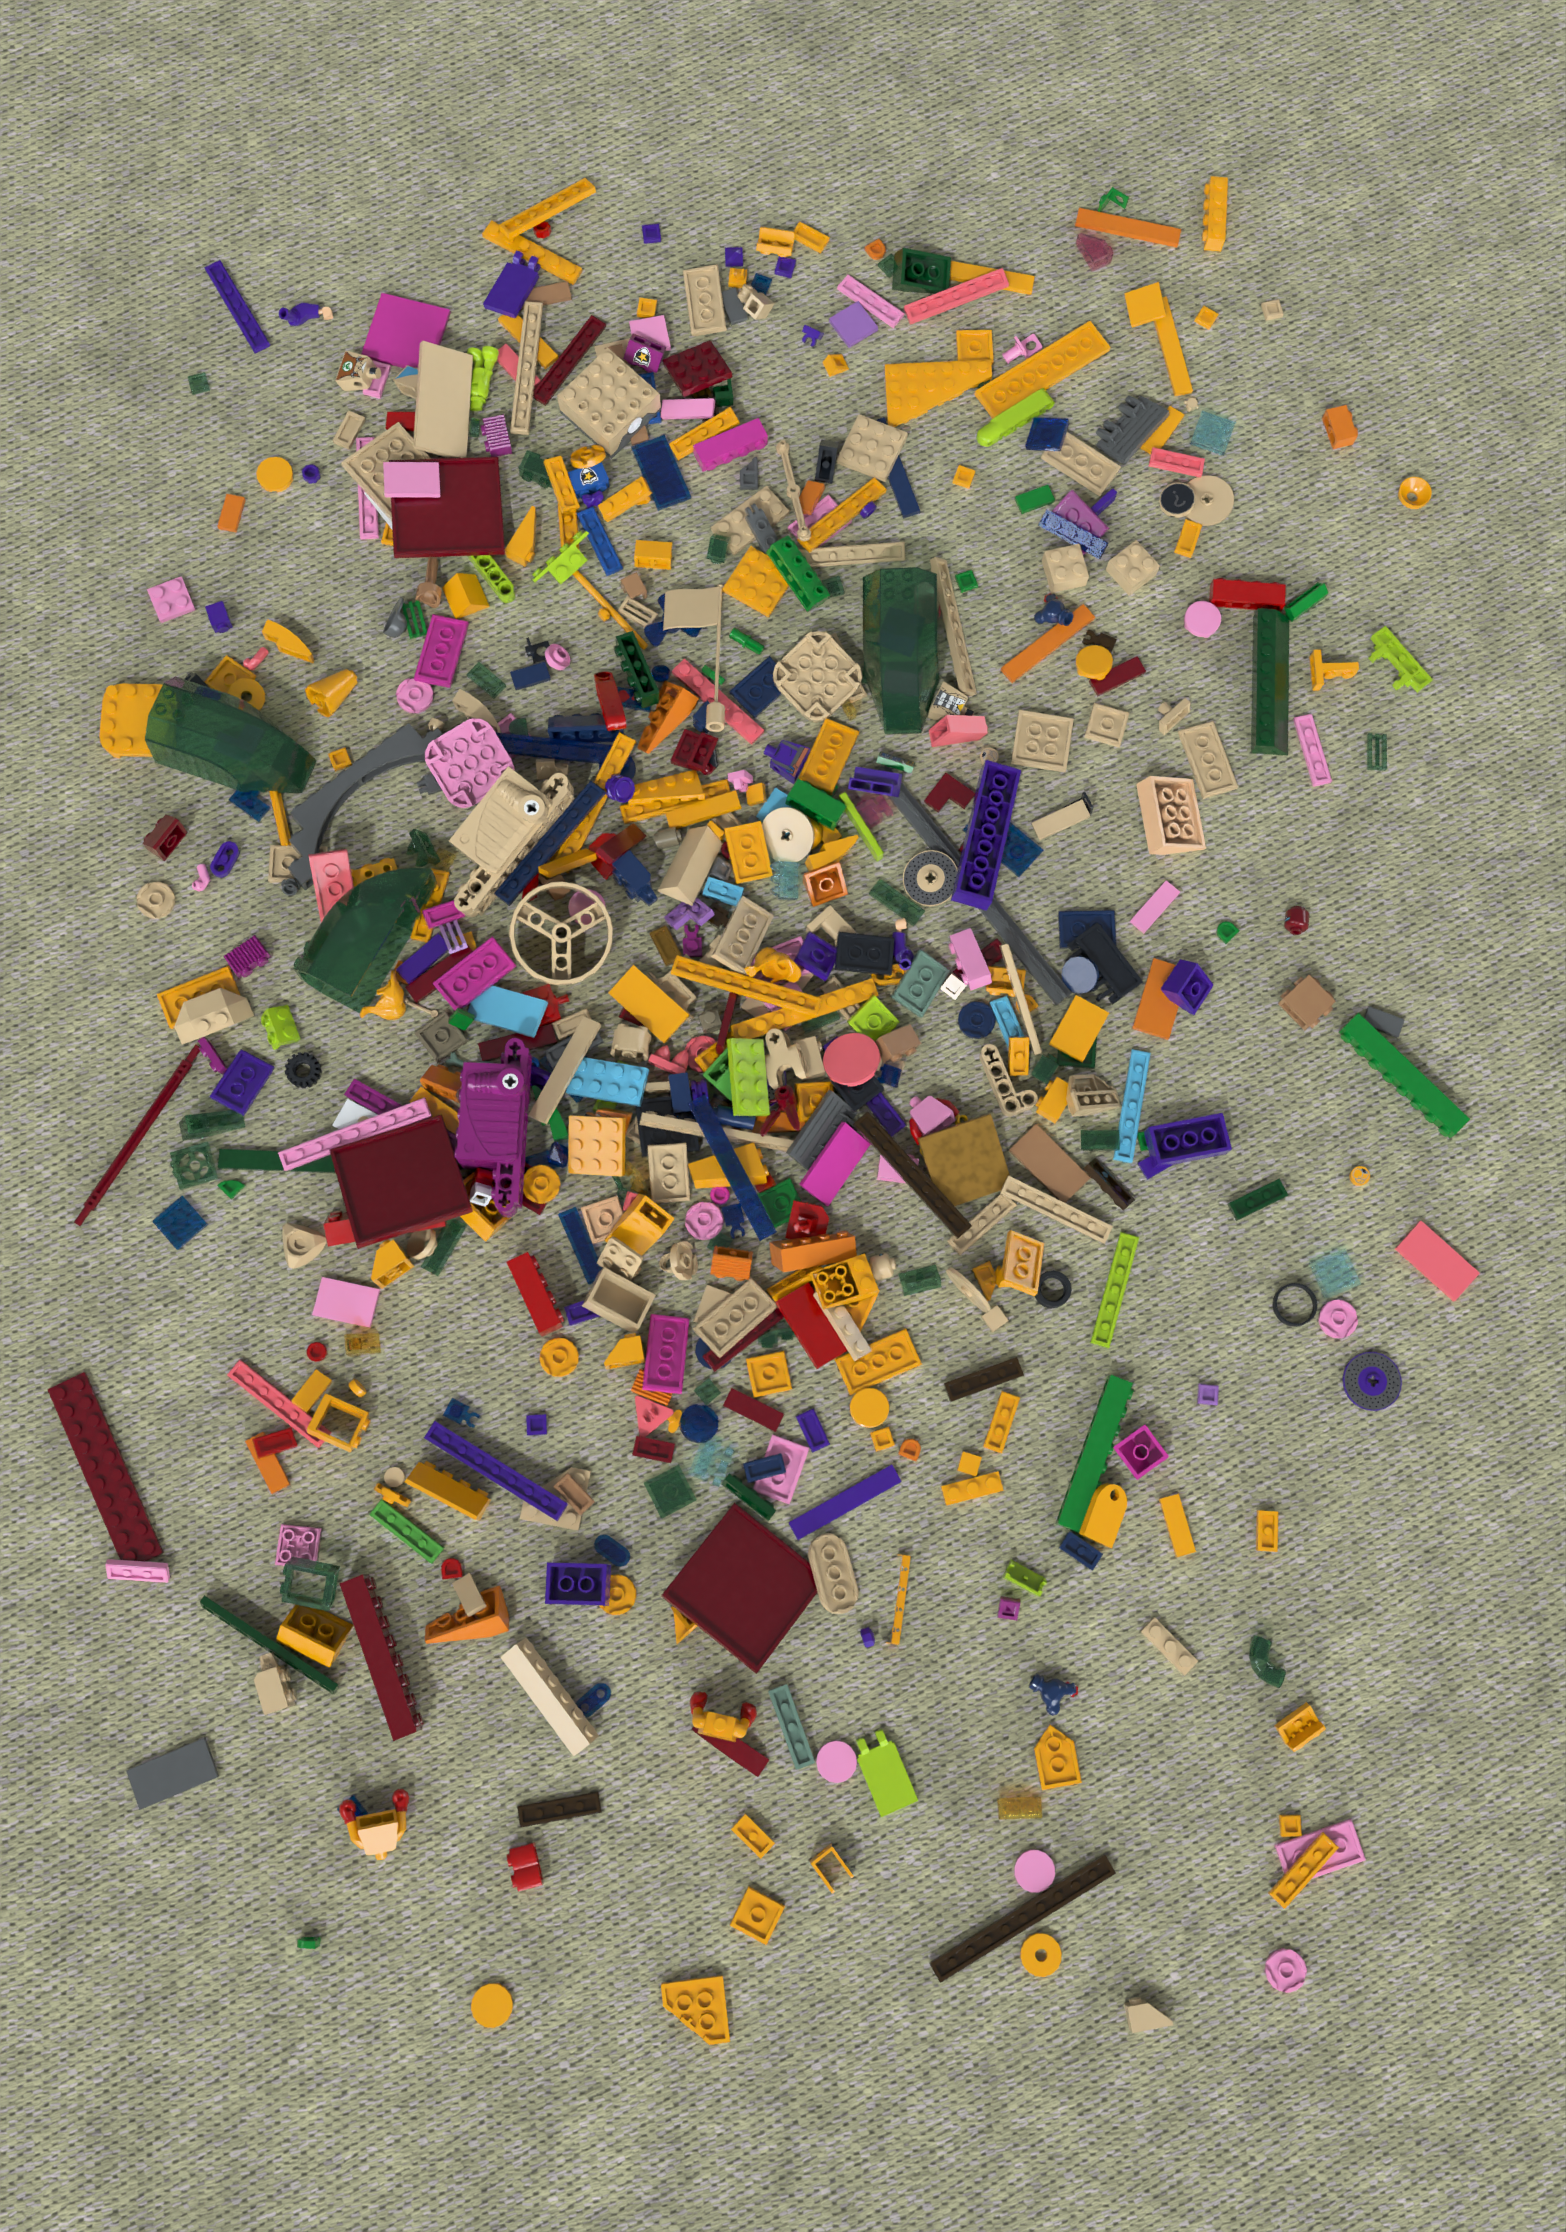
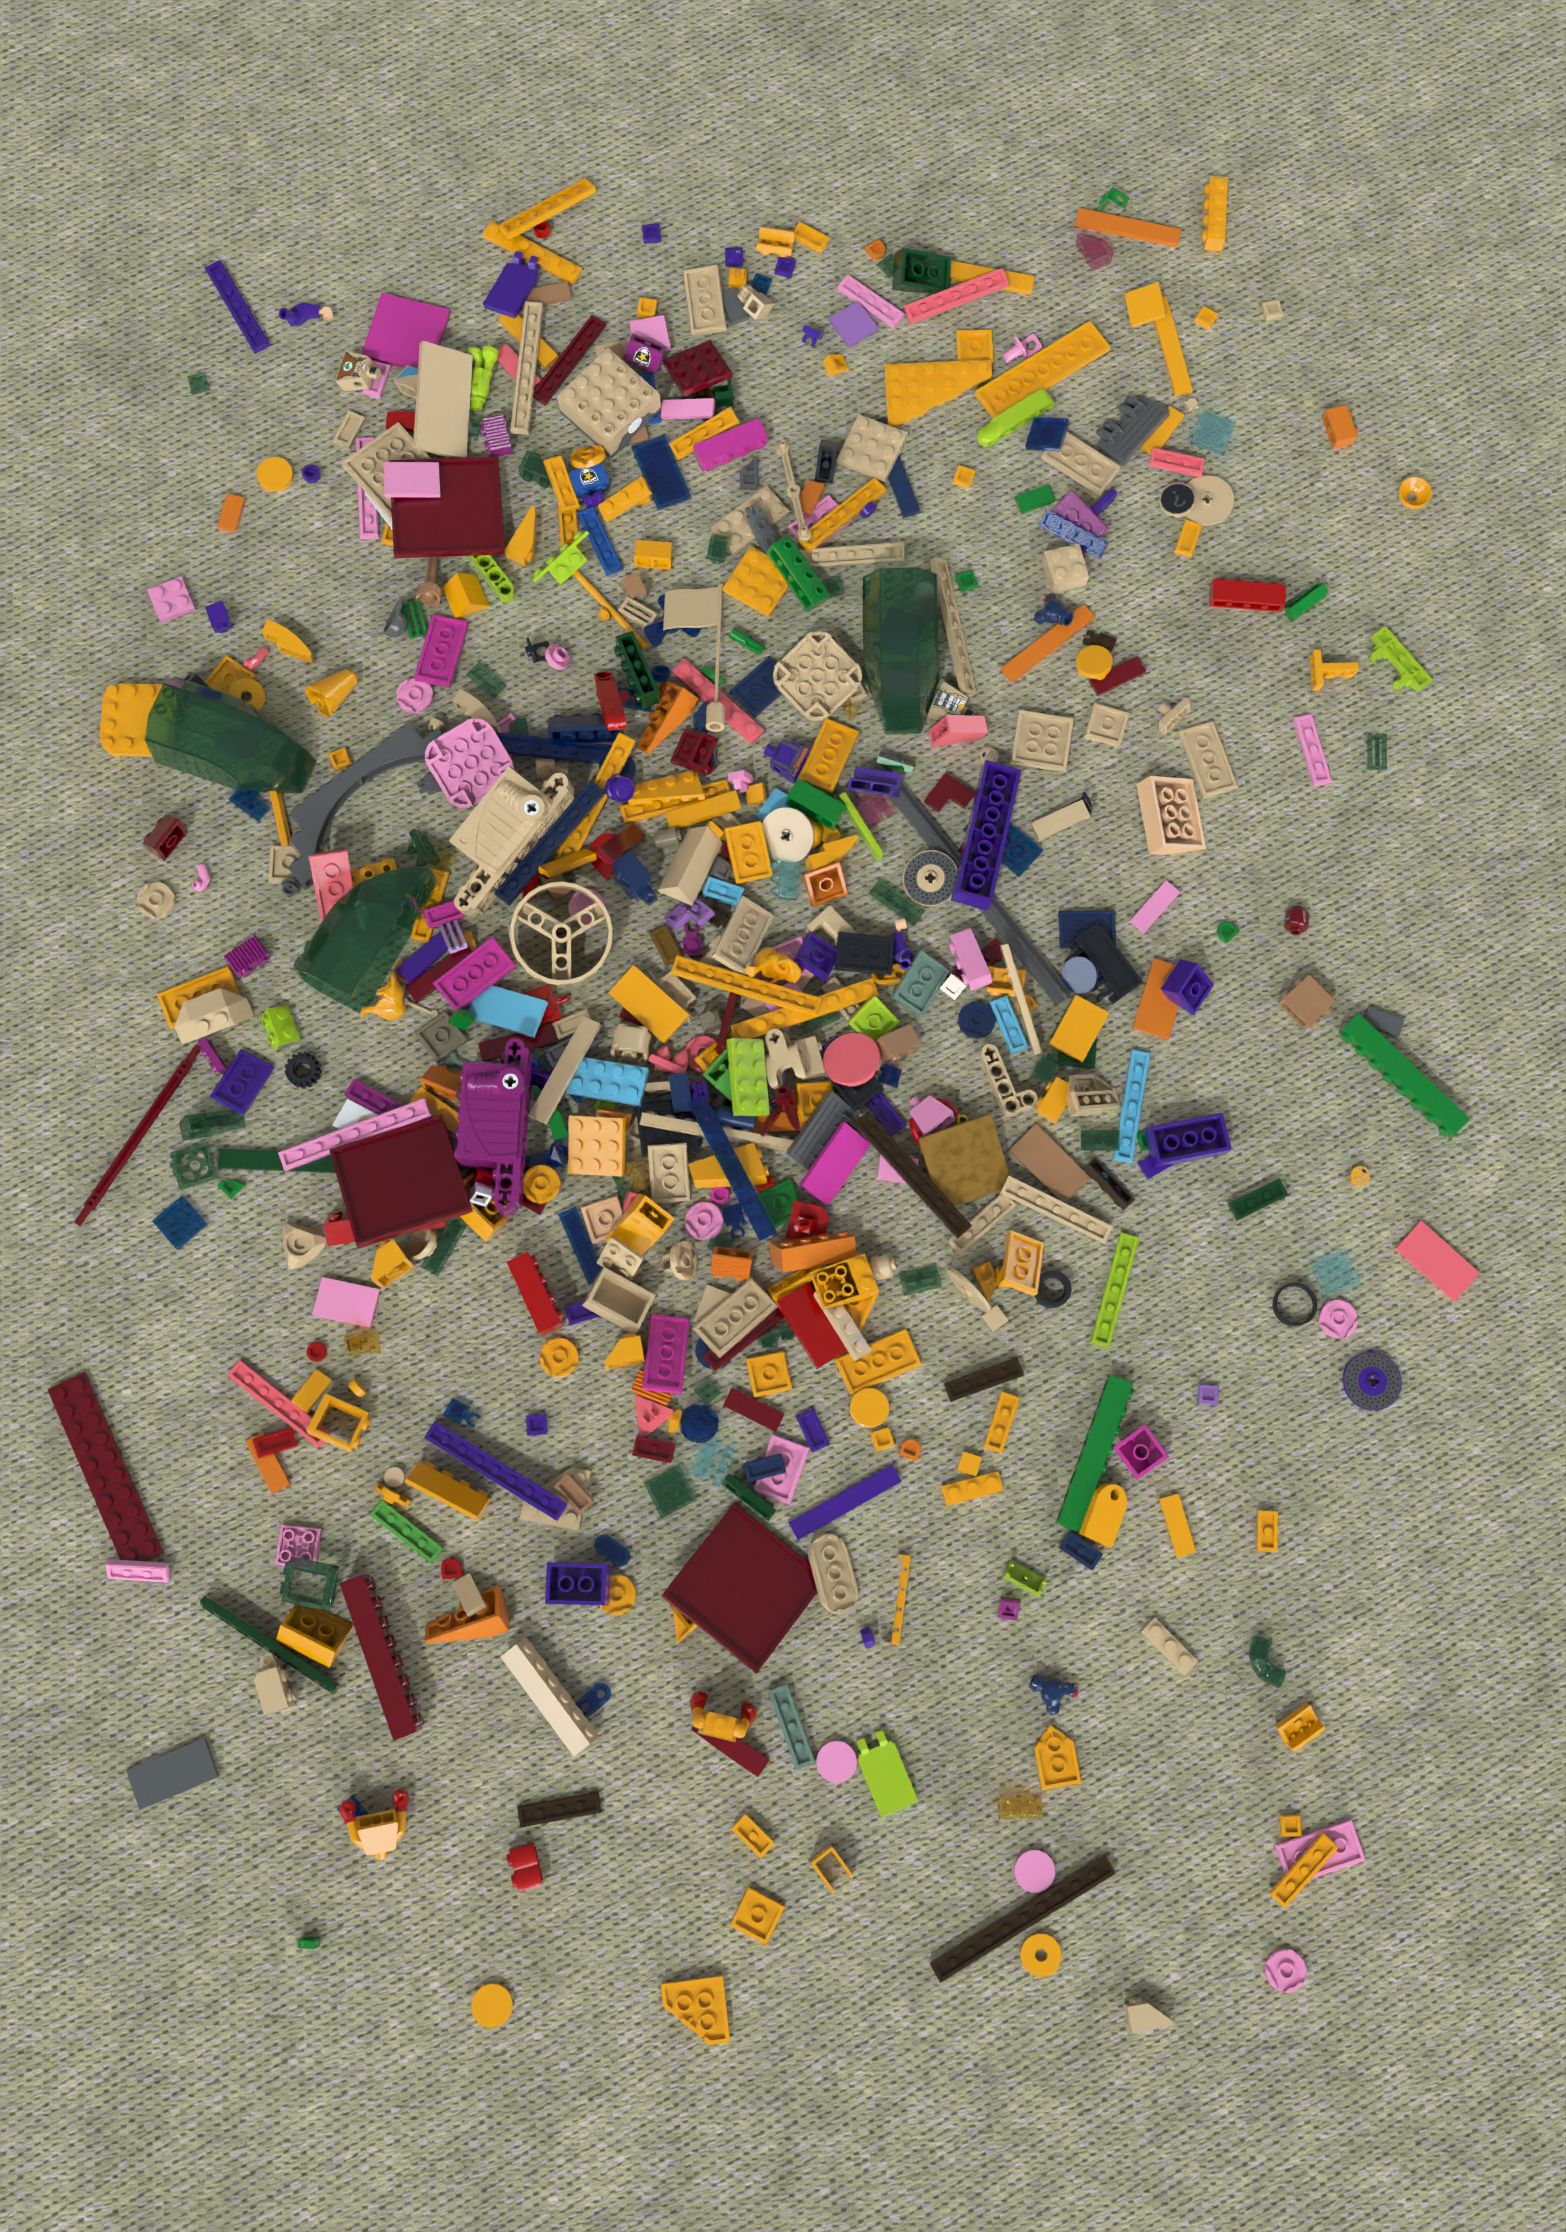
(222, 859): dark purple plate -> none
(530, 676): dark blue tile -> none
(1018, 1056): light orange plate -> none
(1132, 567): tan brick -> none
(1202, 619): bright pink tile -> none
(1270, 683): dark green slope -> none

